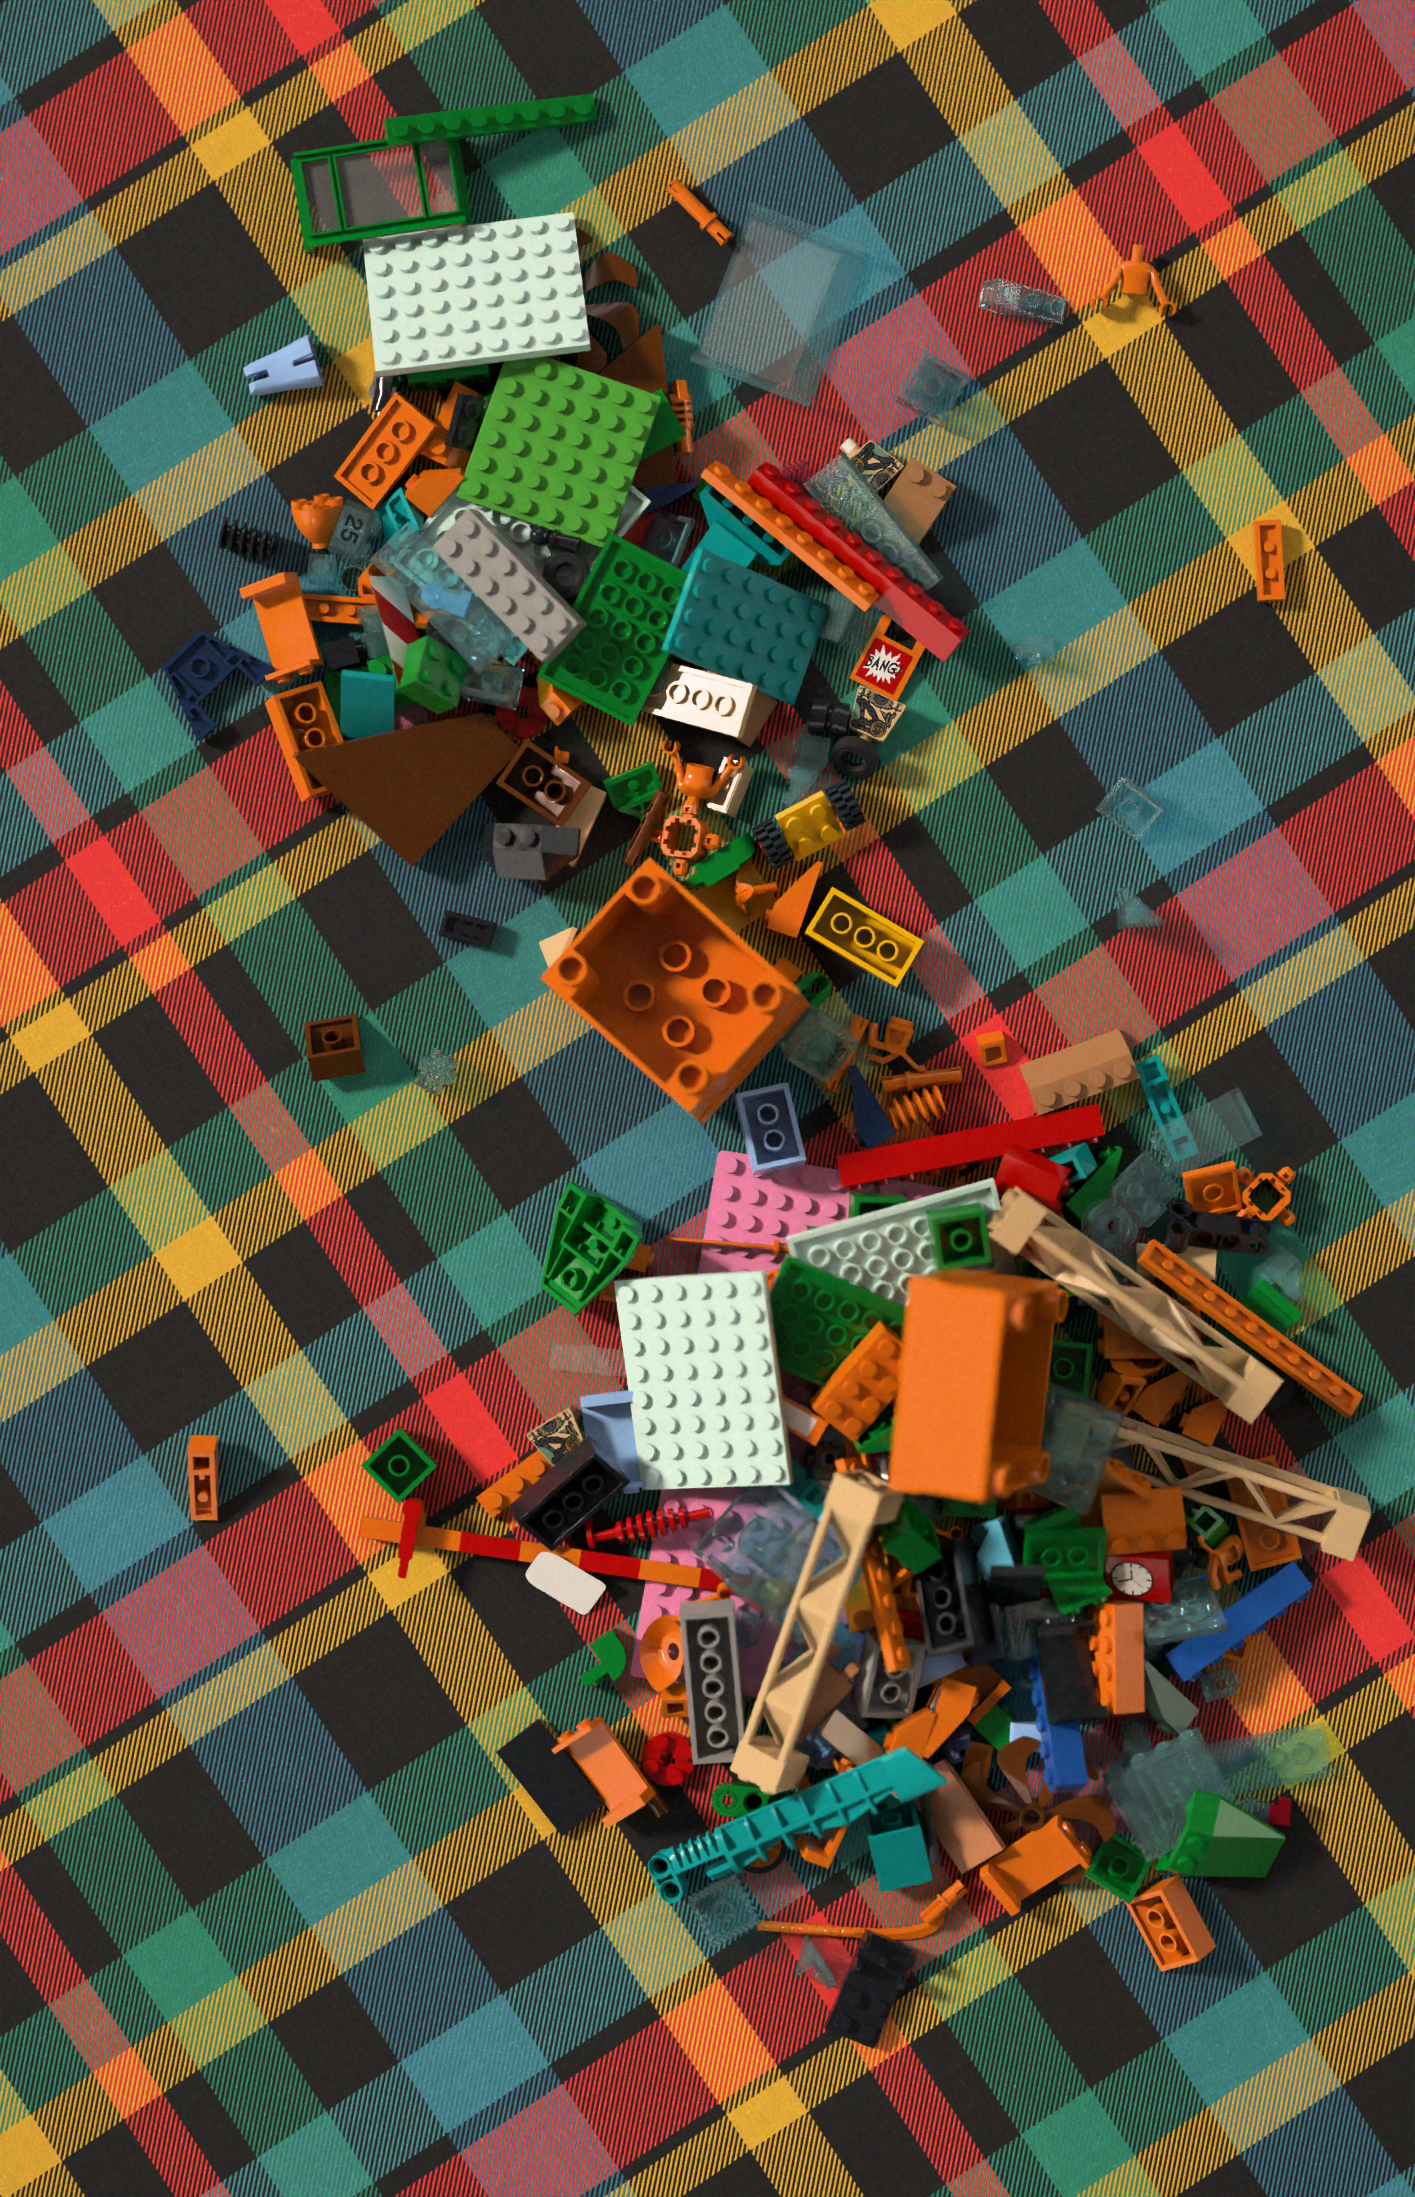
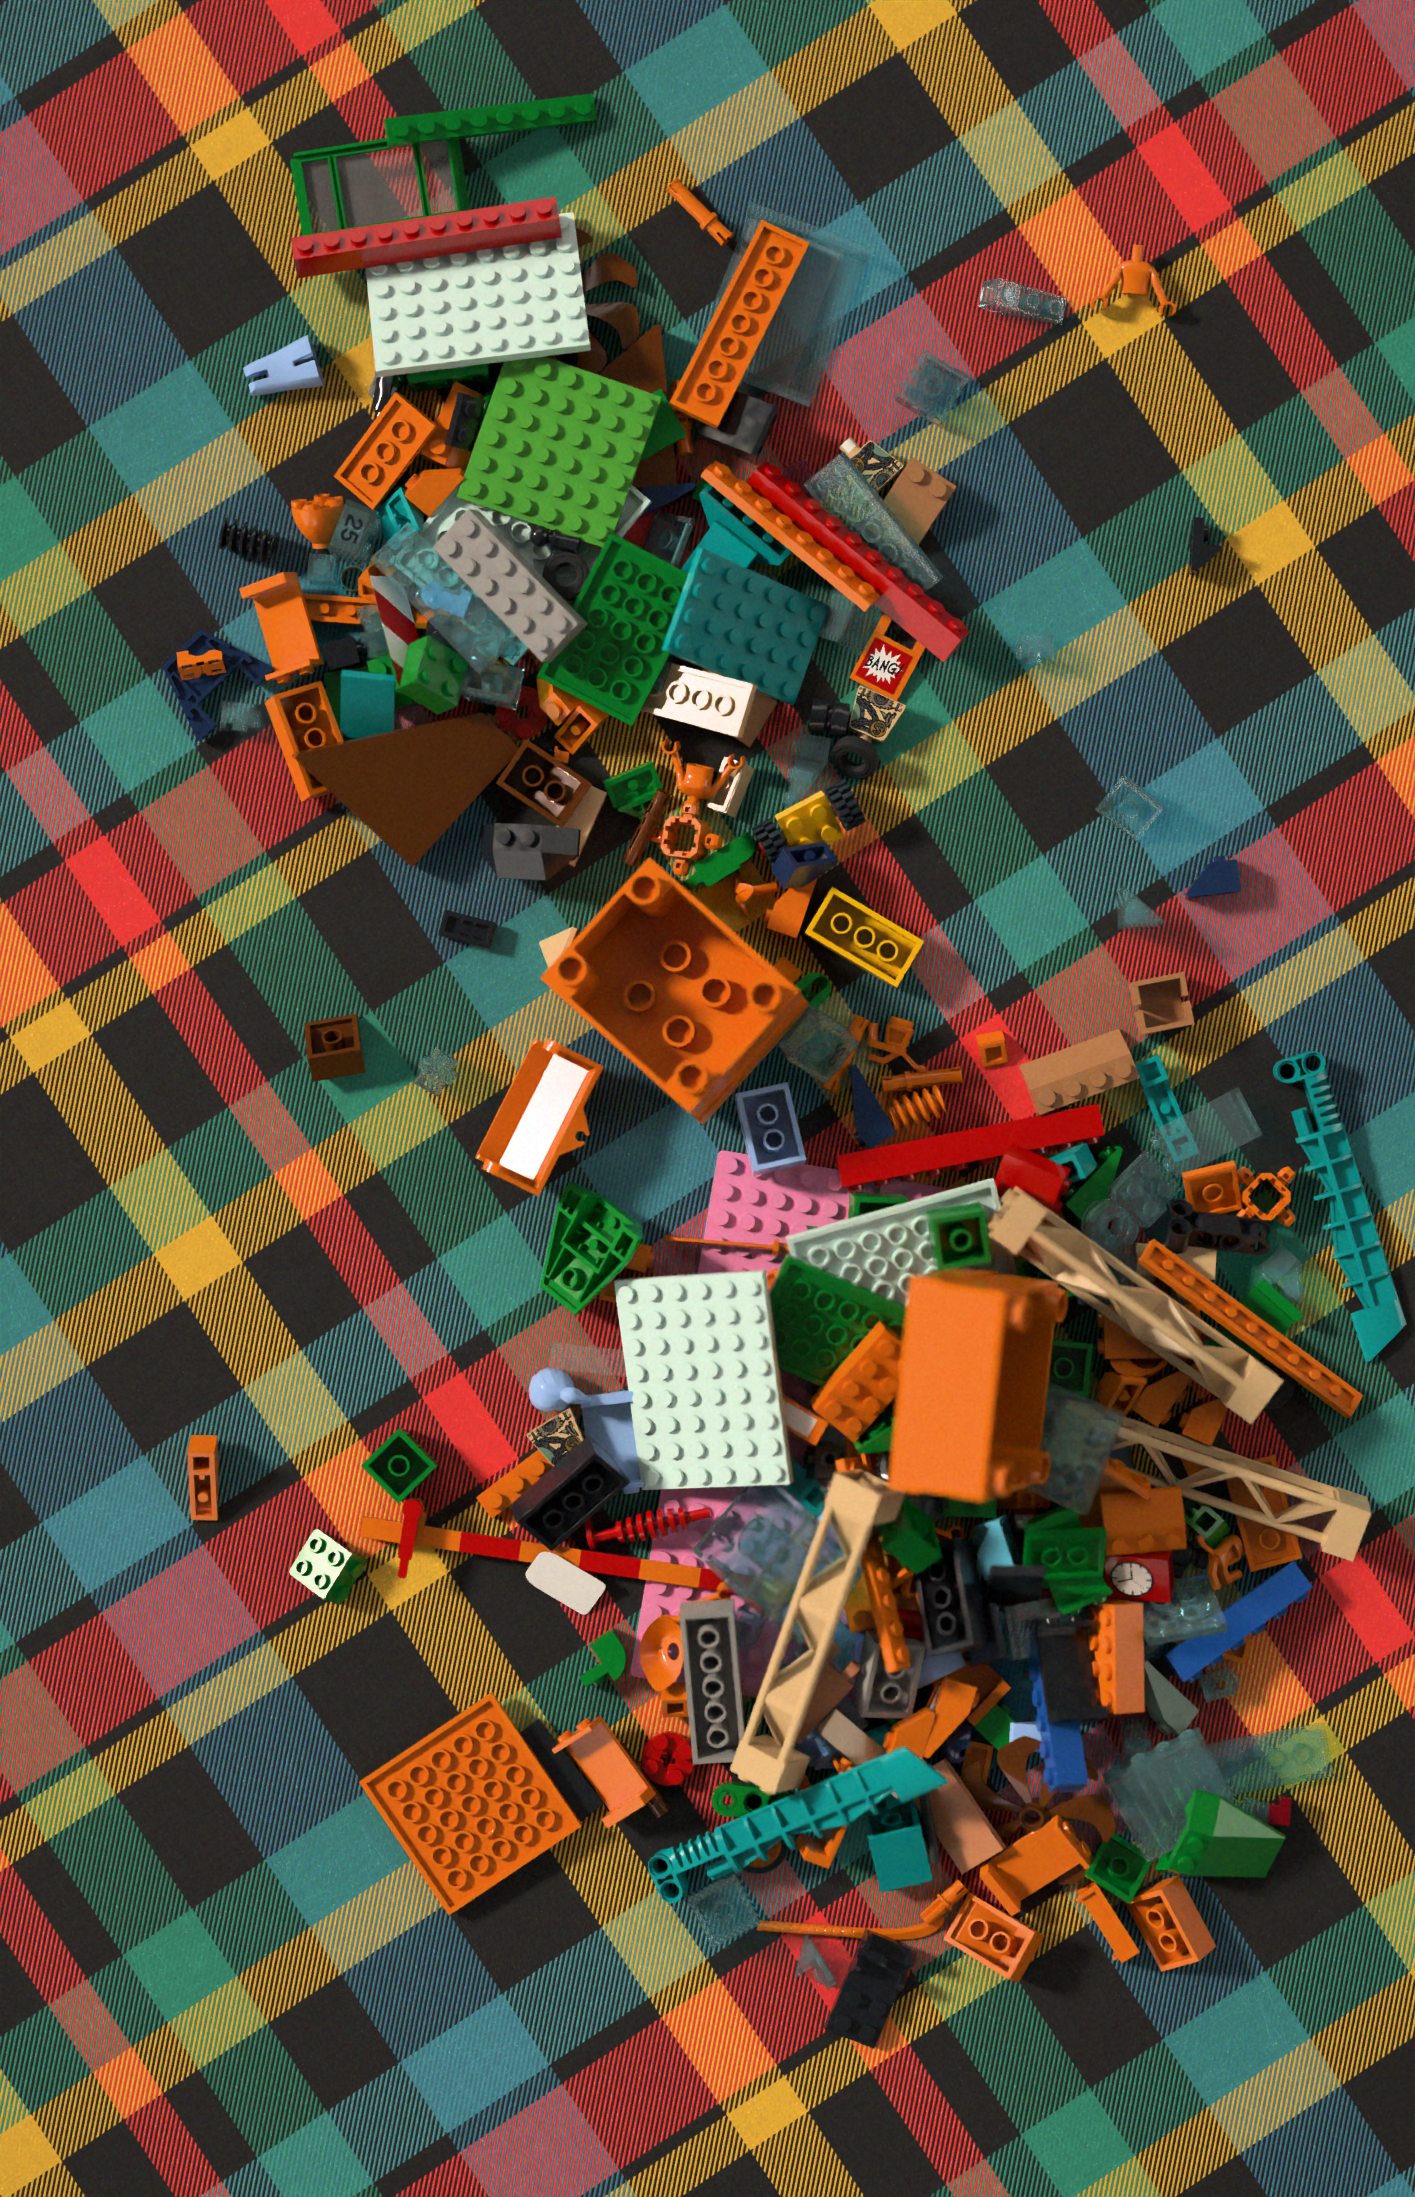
(185, 659): none -> orange piece
(239, 716): none -> clear light blue brick
(327, 1567): none -> bracket
(426, 237): none -> red brick
(470, 1803): none -> orange plate
(539, 1115): none -> orange piece
(554, 1390): none -> light blue hair
(580, 726): none -> orange slope
(739, 324): none -> orange plate
(742, 427): none -> black slope
(803, 864): none -> dark blue slope
(994, 1937): none -> orange slope
(1107, 1921): none -> orange container
(1161, 1003): none -> medium nougat piece
(1200, 552): none -> black slope
(1216, 879): none -> dark blue slope
(1269, 560): orange plate -> none
(1352, 1222): none -> teal piece

